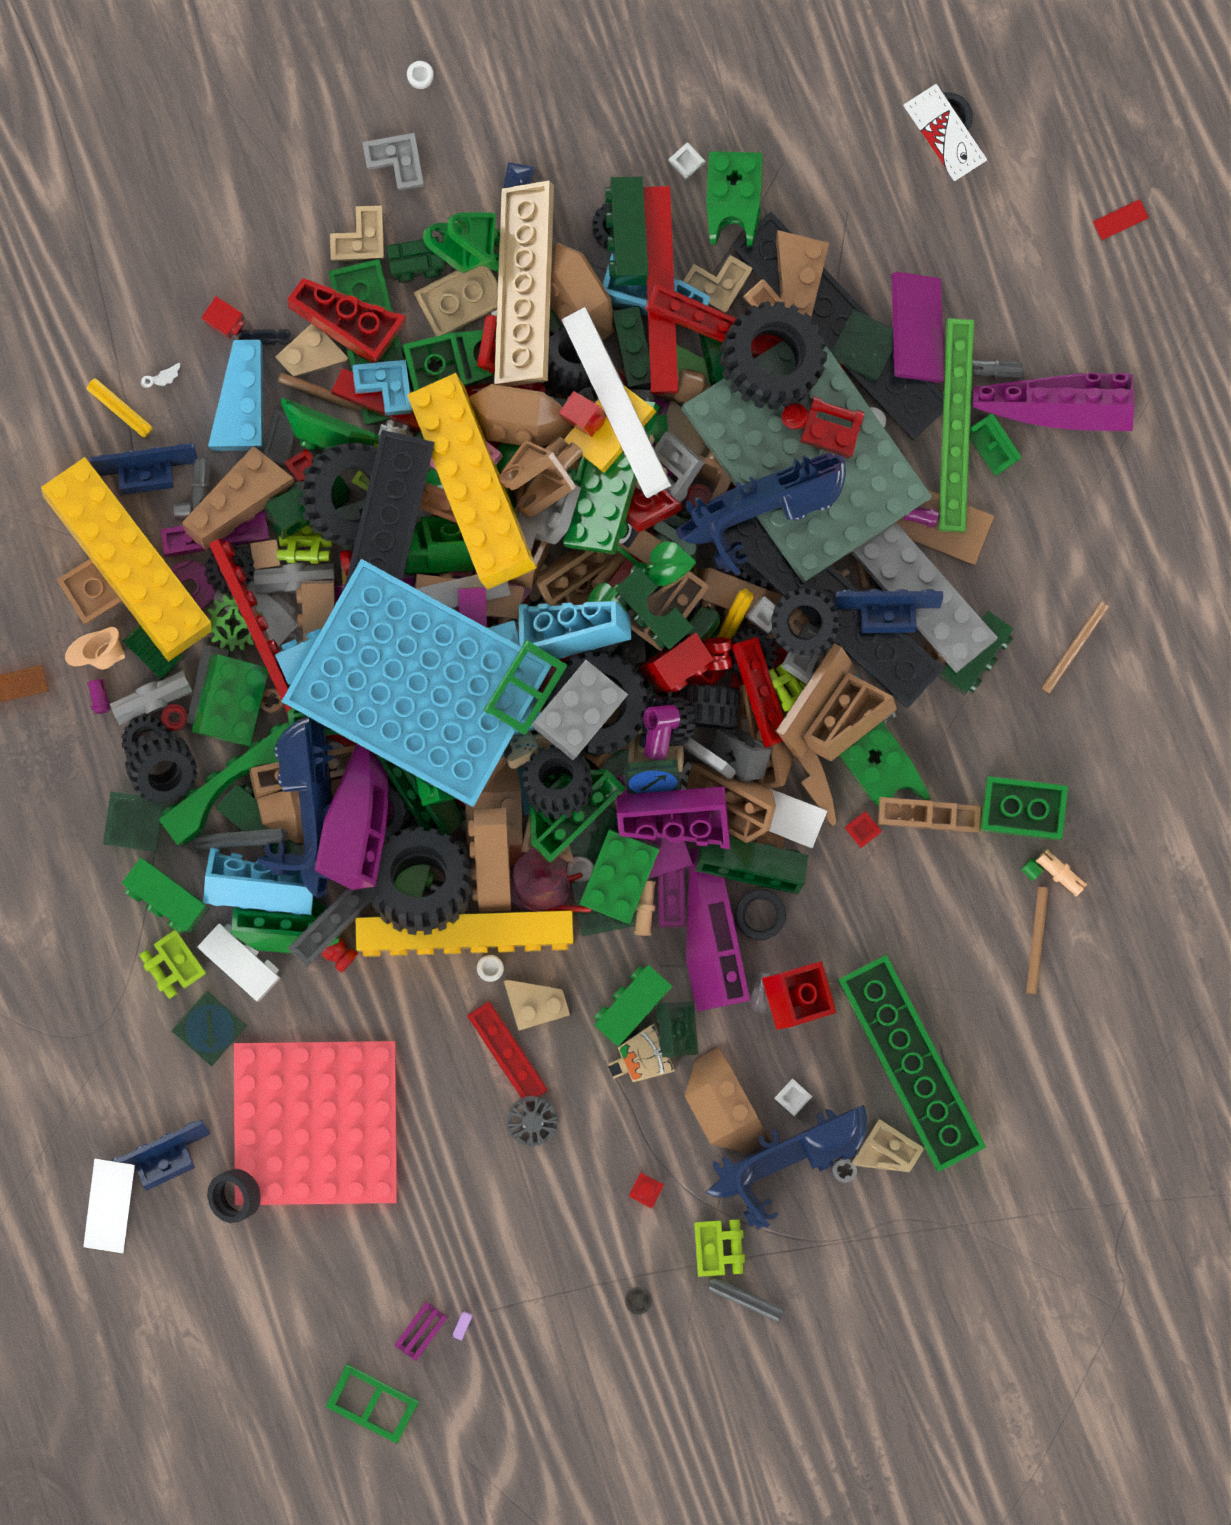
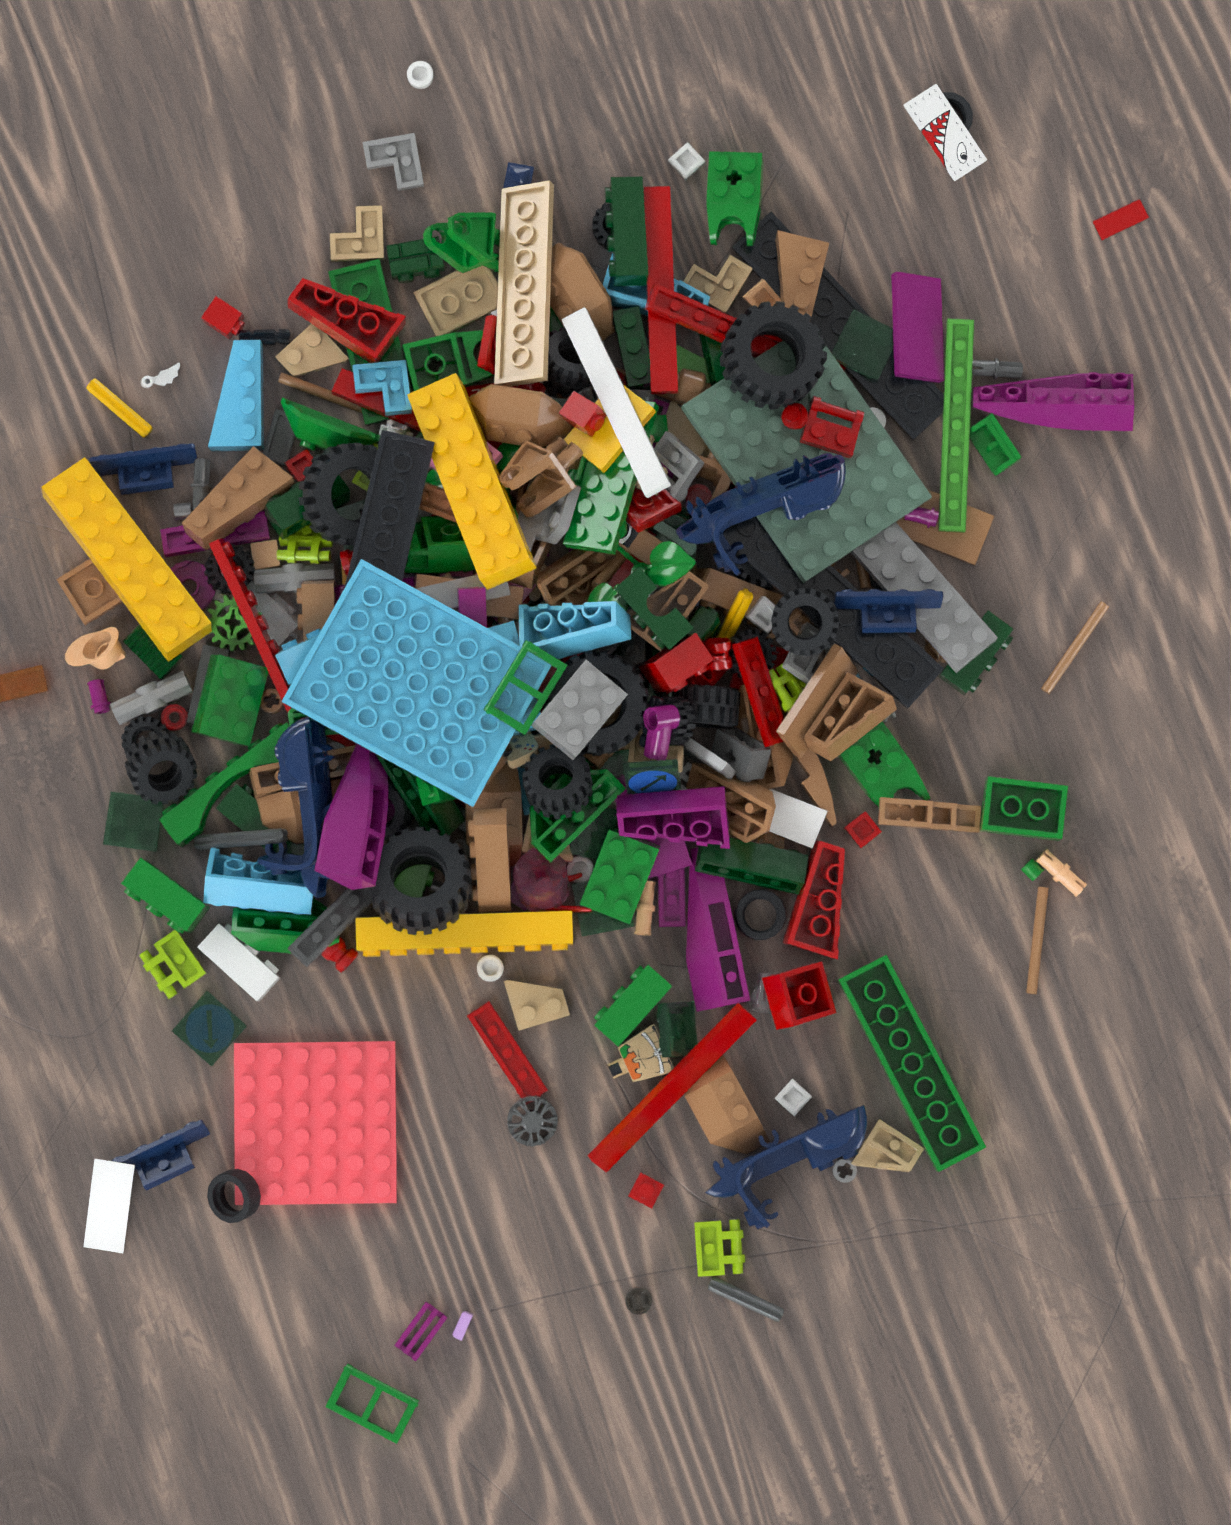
(672, 1087): none -> red tile
(817, 906): none -> red wedge

